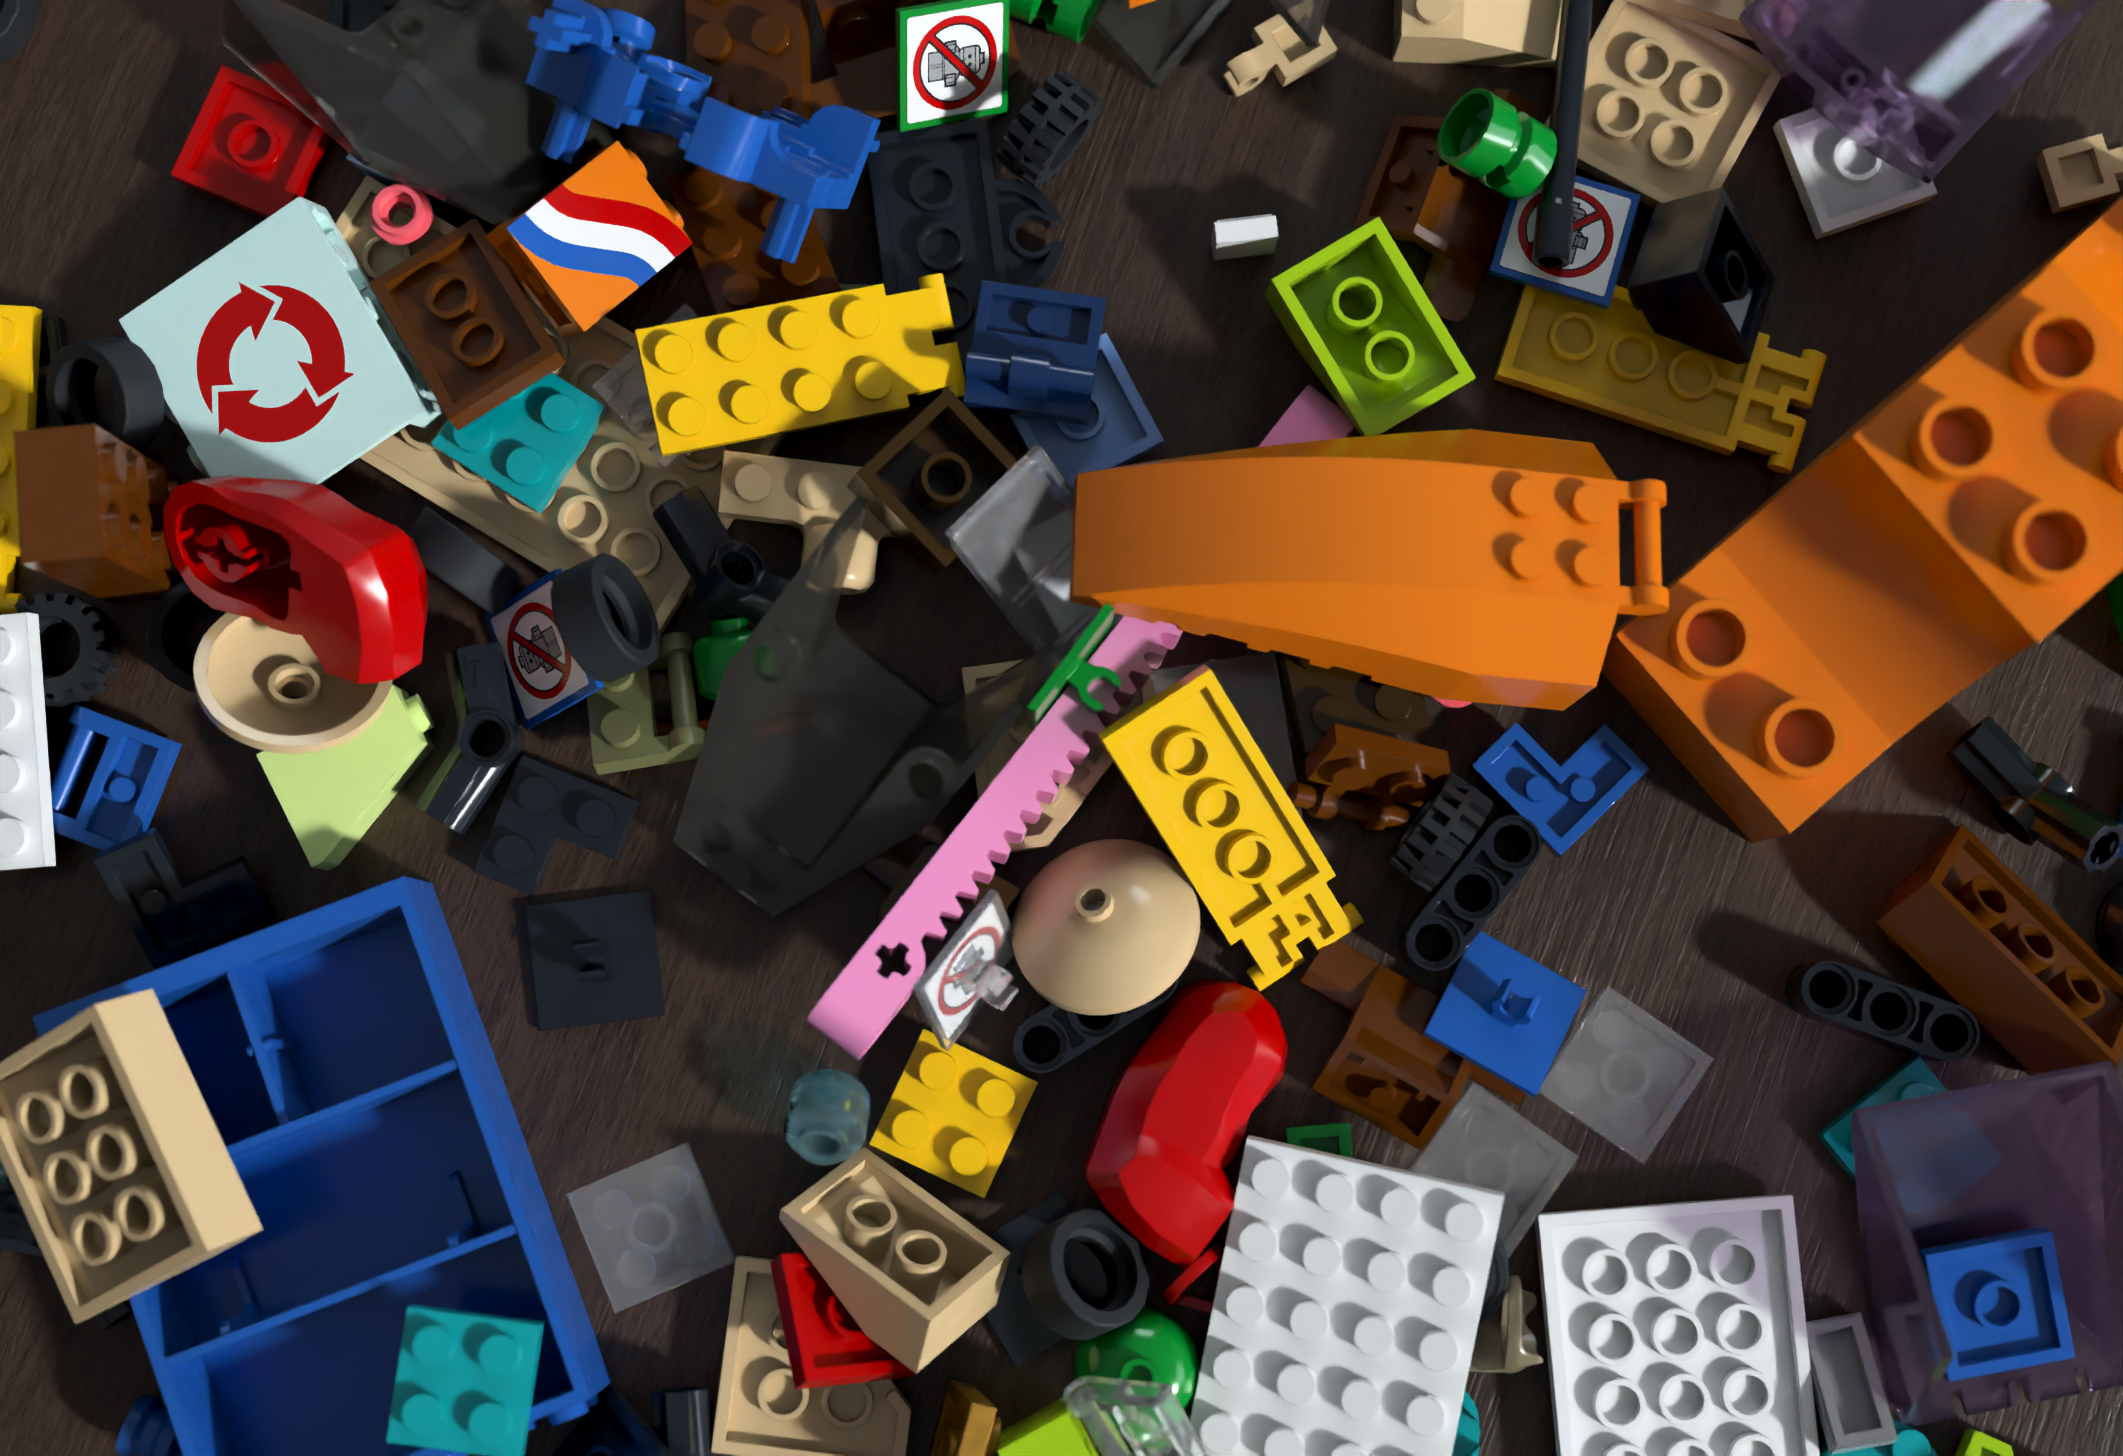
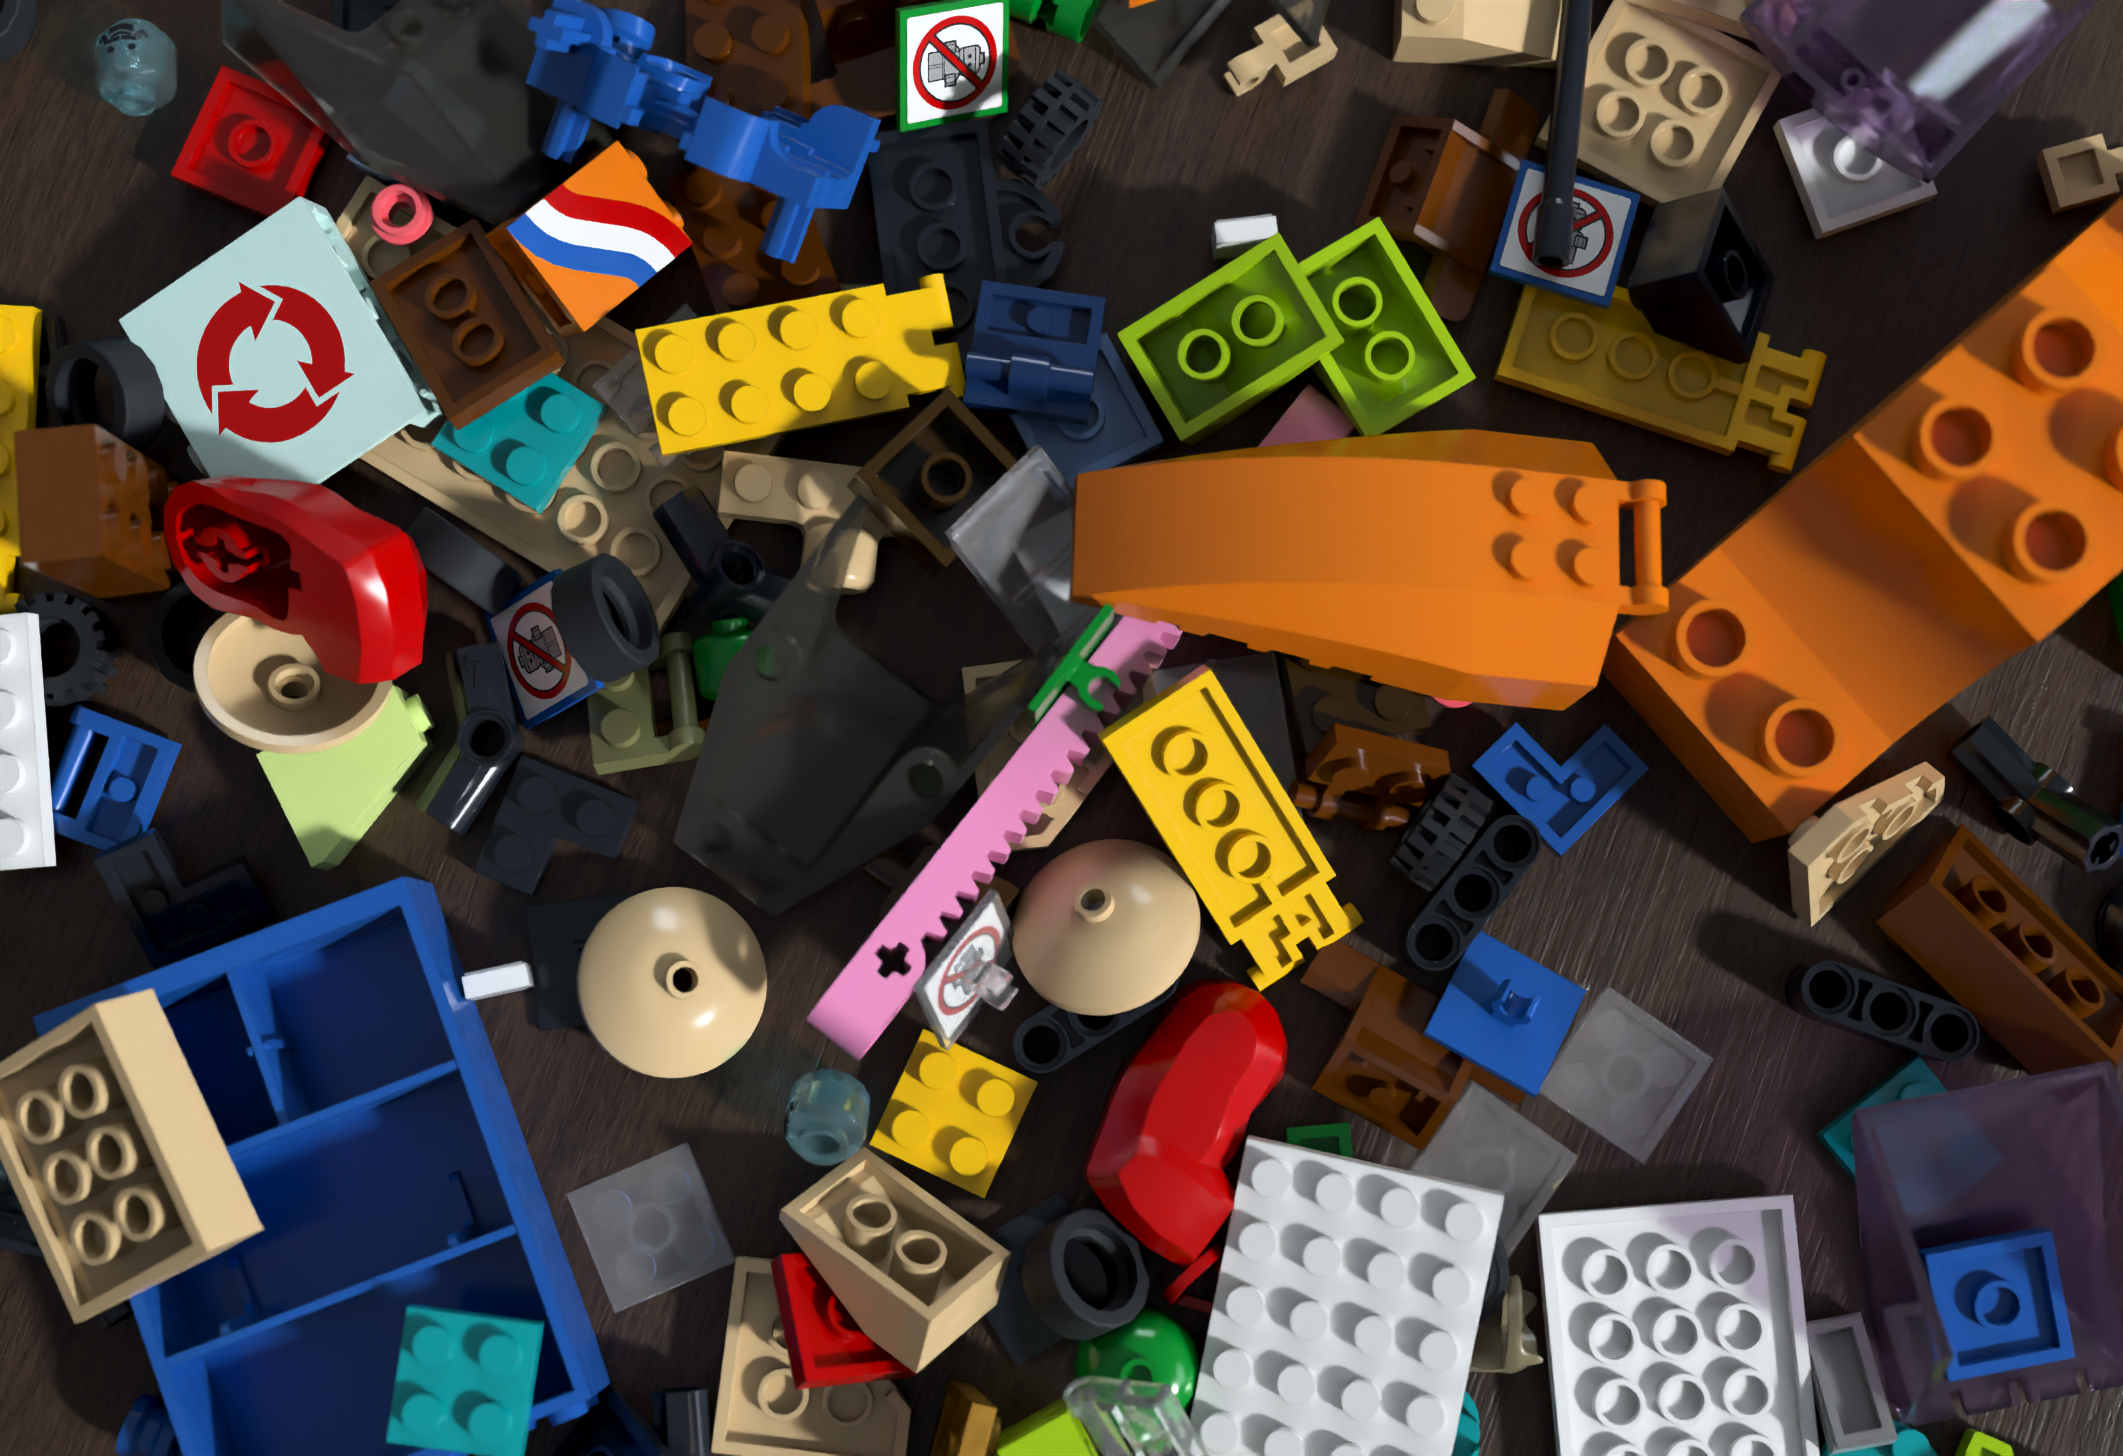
(135, 67): none -> clear light blue head
(498, 980): none -> white tile
(630, 990): none -> tan dish
(1231, 340): none -> lime slope
(1497, 144): green wheel -> none
(1854, 835): none -> tan plate

